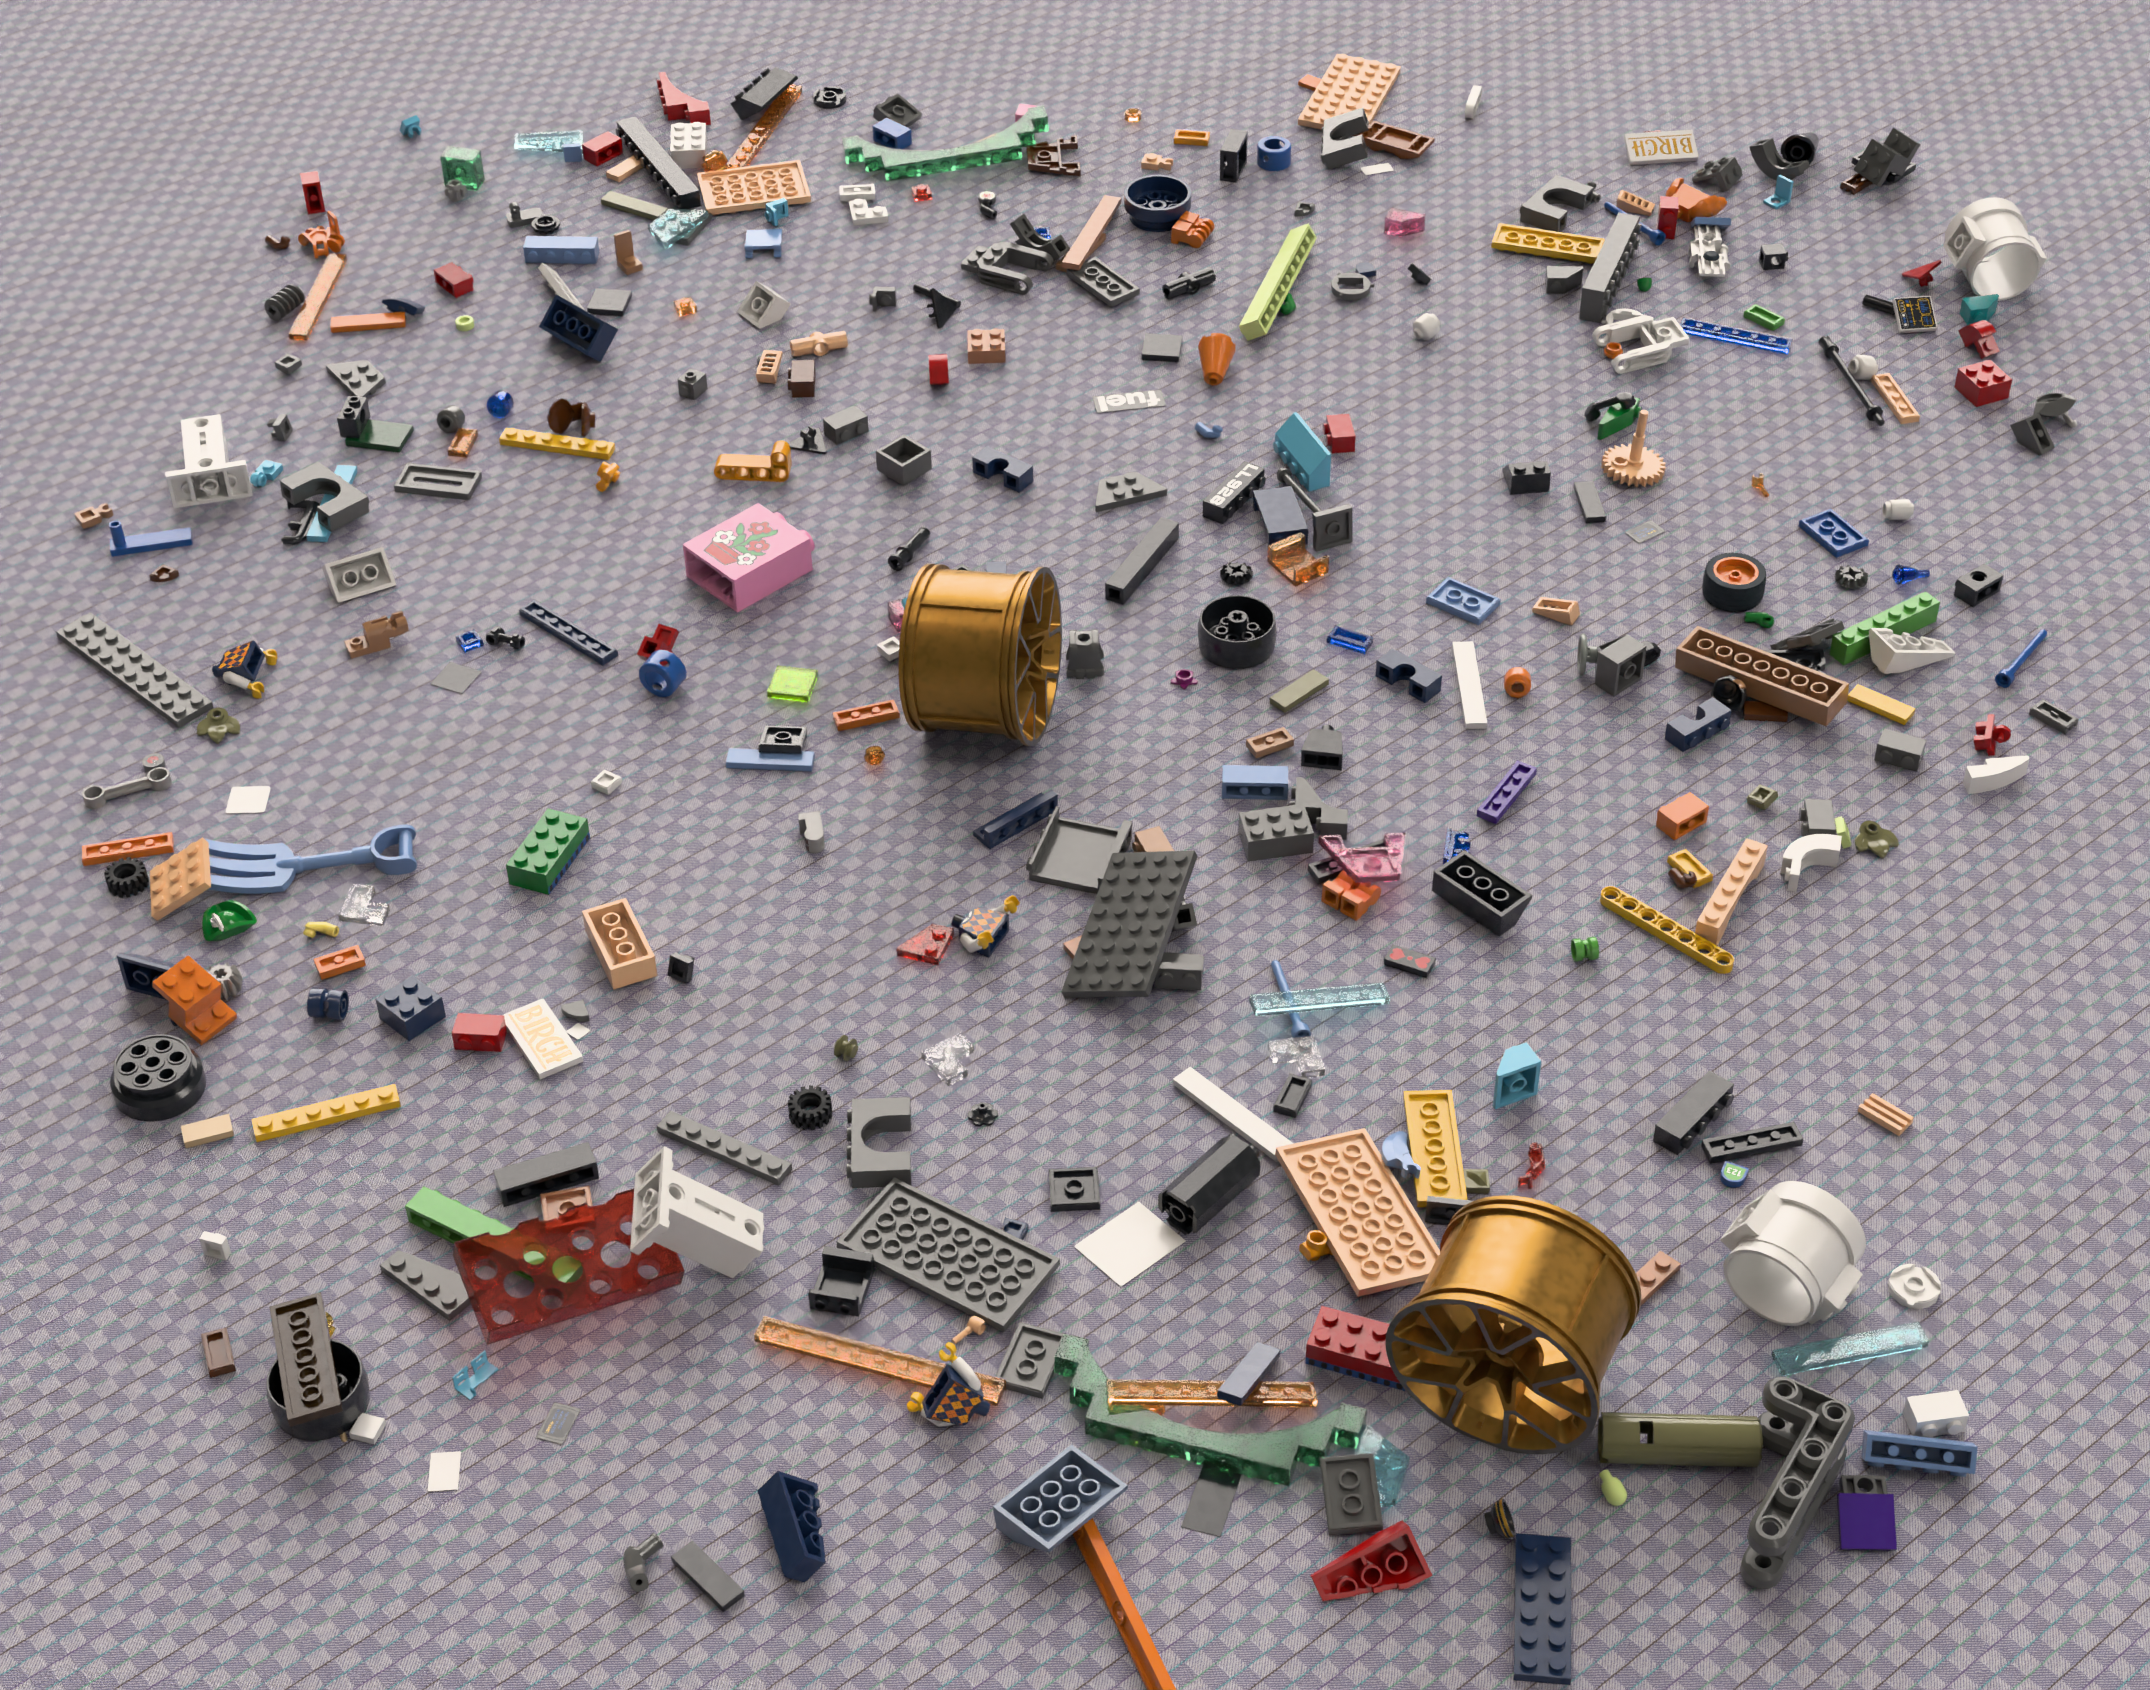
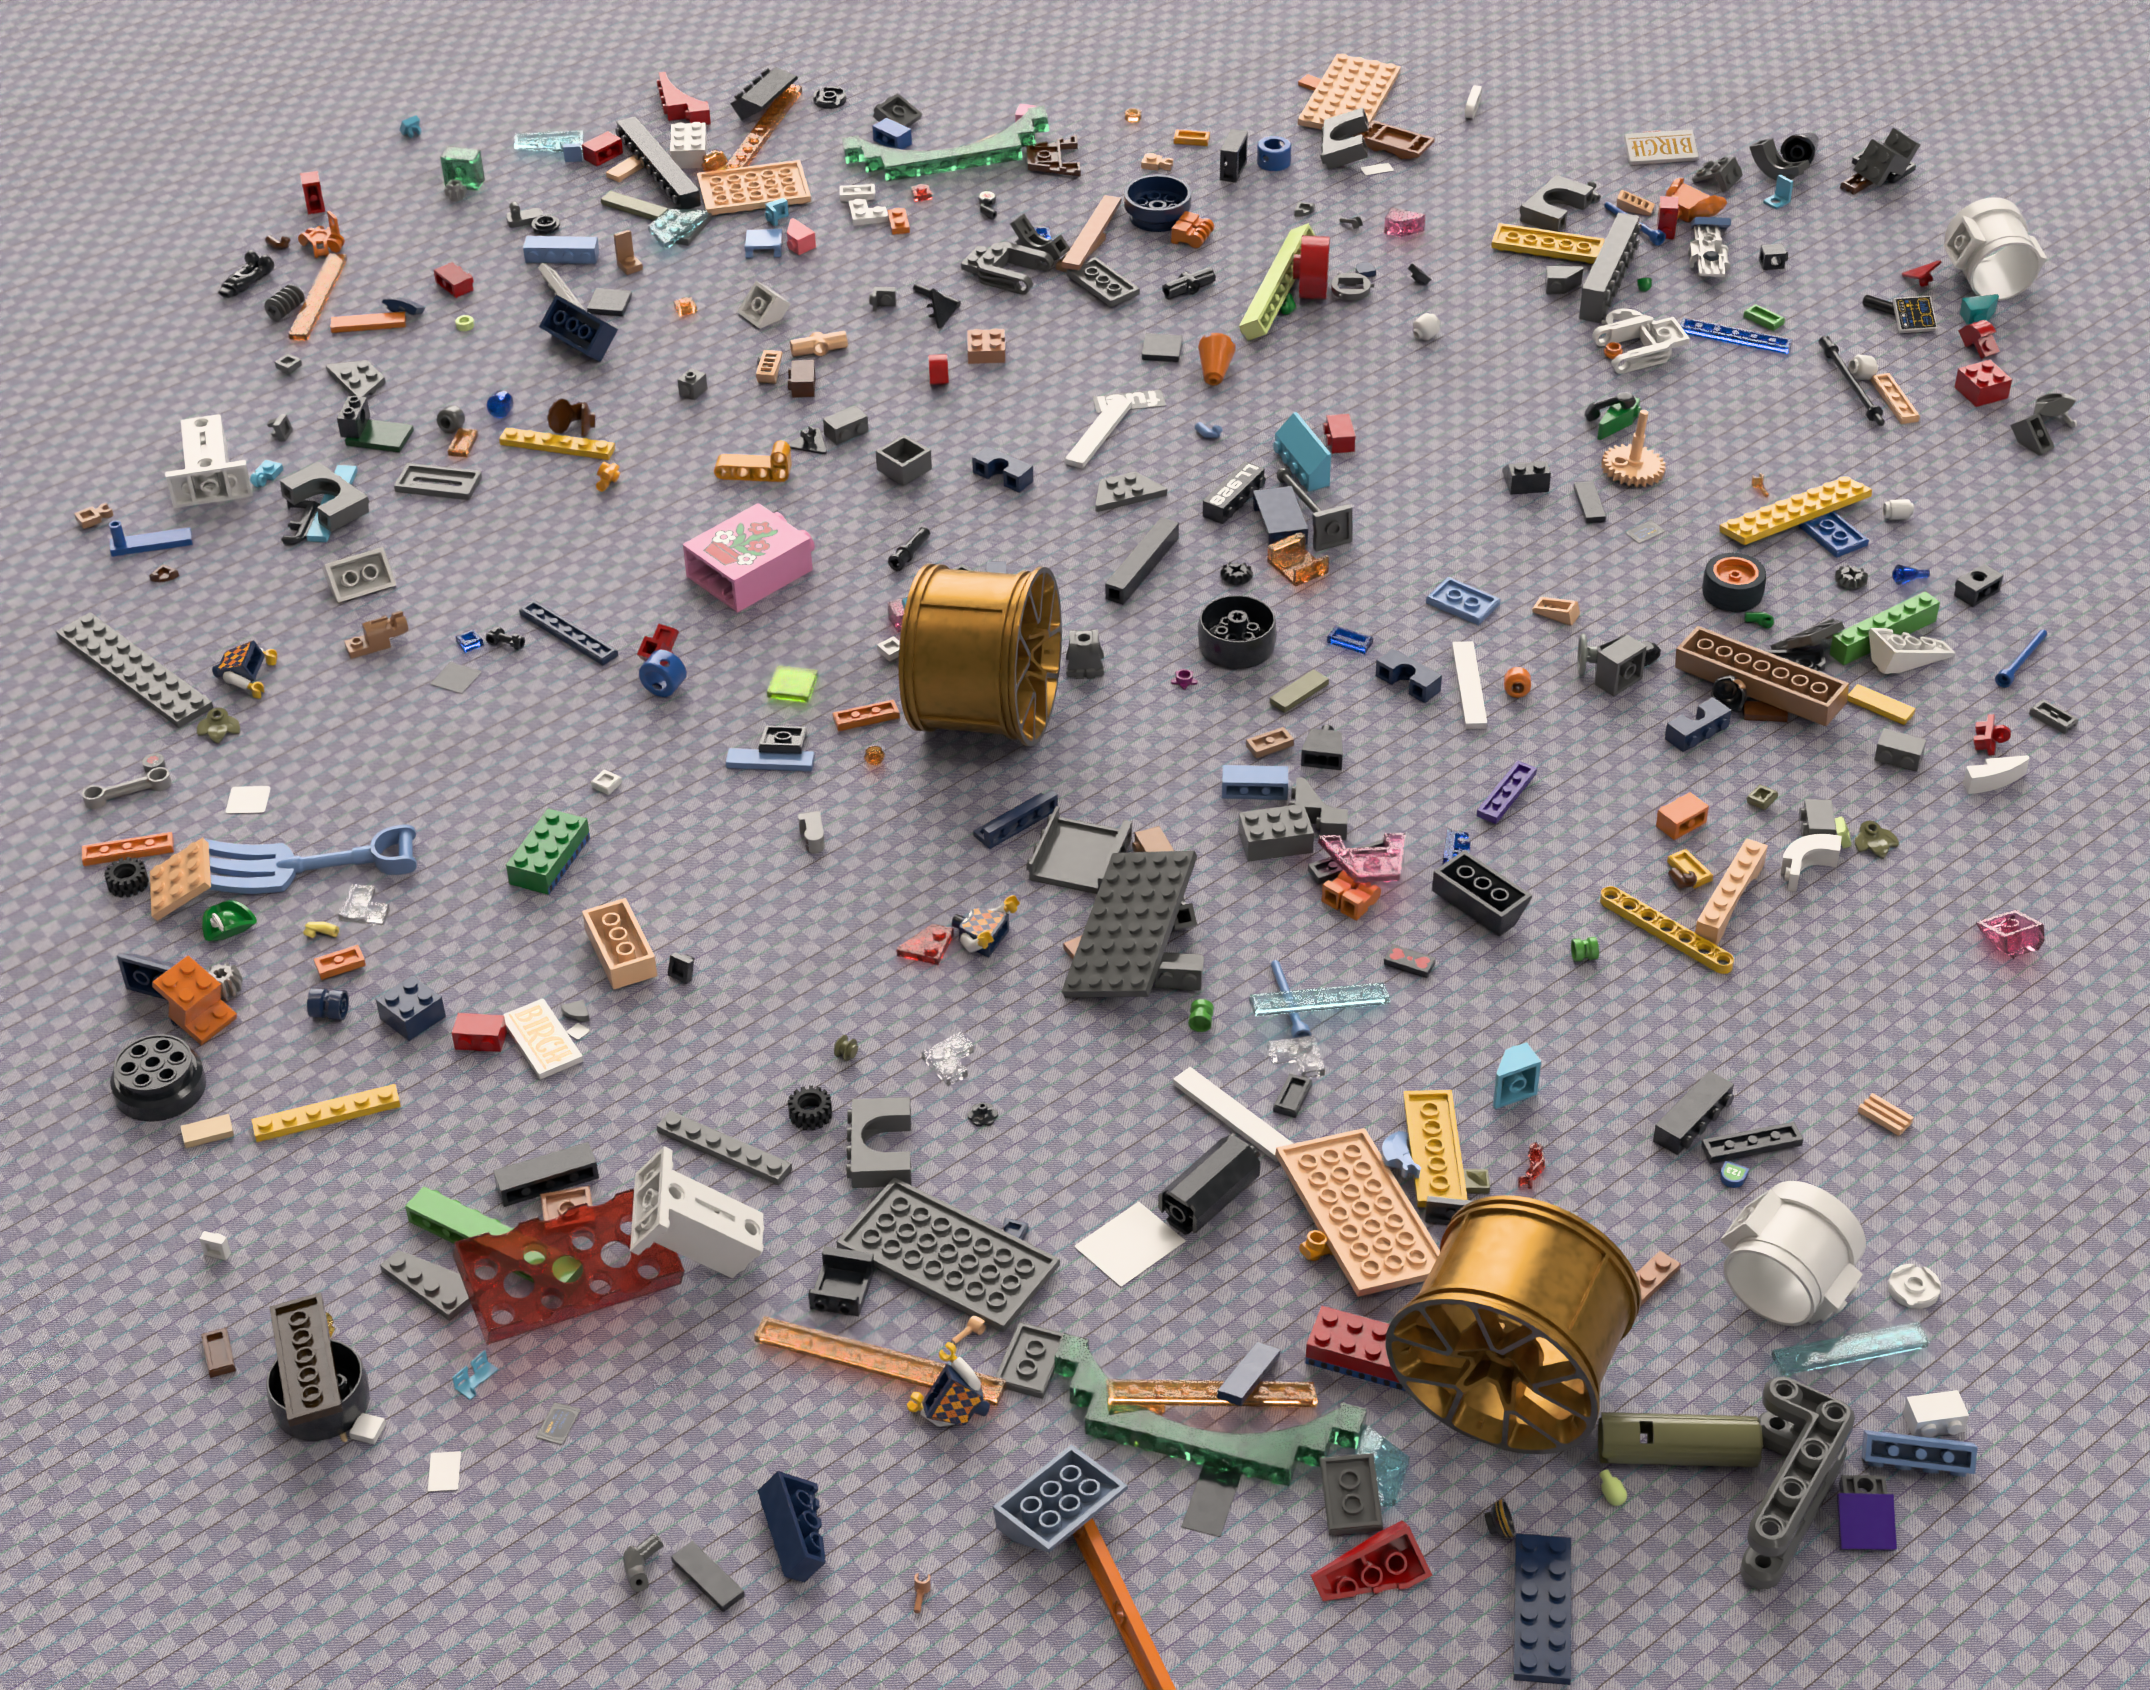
(251, 272): none -> black piece
(800, 237): none -> coral slope
(898, 221): none -> orange plate
(921, 1589): none -> nougat hand
(1074, 1189): tile -> none
(1098, 432): none -> white tile
(1201, 1015): none -> bright green wheel
(1312, 267): none -> red piece
(1356, 221): none -> dark grey hand
(1795, 510): none -> yellow plate
(2013, 933): none -> clear pink slope

